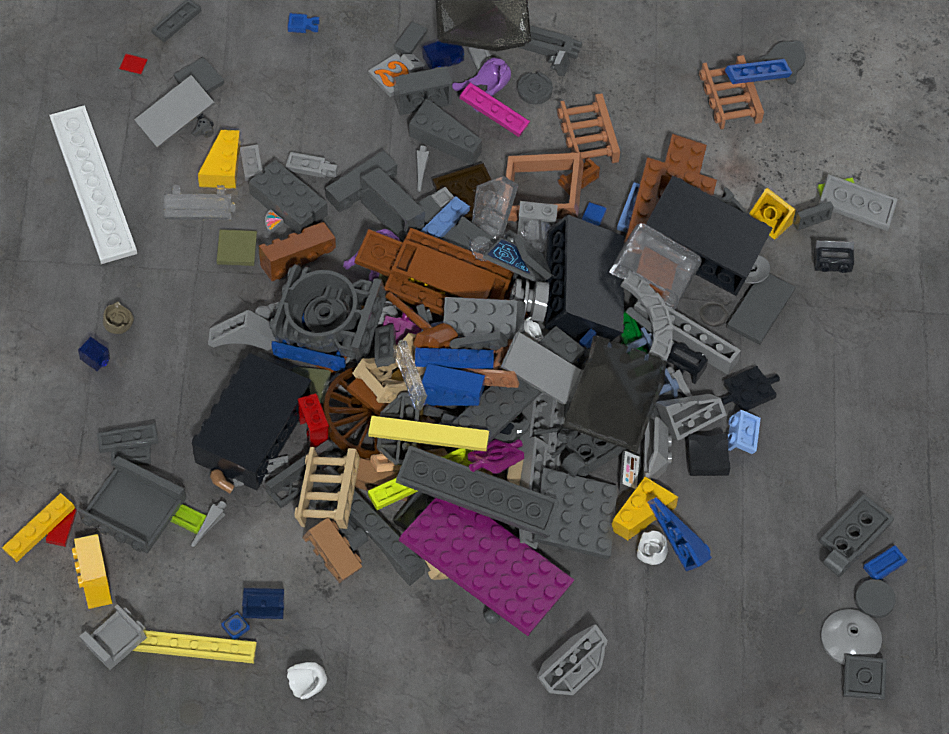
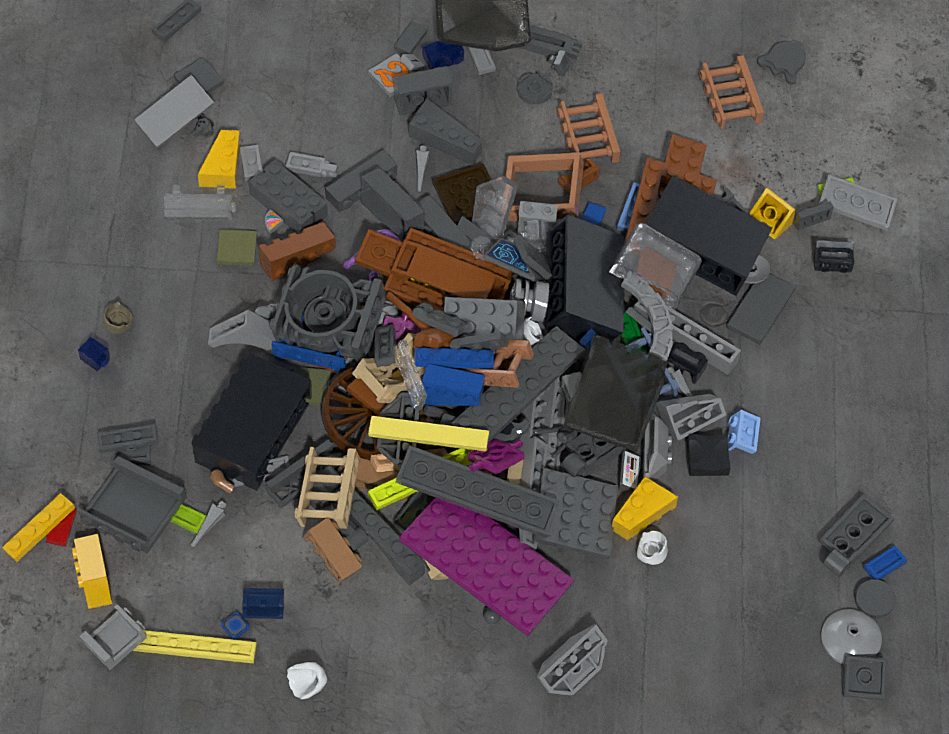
(93, 185): white plate -> none
(133, 64): red sticker -> none
(300, 22): blue plate -> none
(313, 415): red window -> none
(439, 319): none -> dark grey hinge
(442, 197): light grey tile -> none
(446, 218): medium blue plate -> none
(493, 73): medium lavender hair -> none
(494, 109): dark pink plate -> none
(541, 368): light grey tile -> none
(685, 542): blue wedge -> none
(750, 389): black plate -> none
(758, 71): blue plate -> none

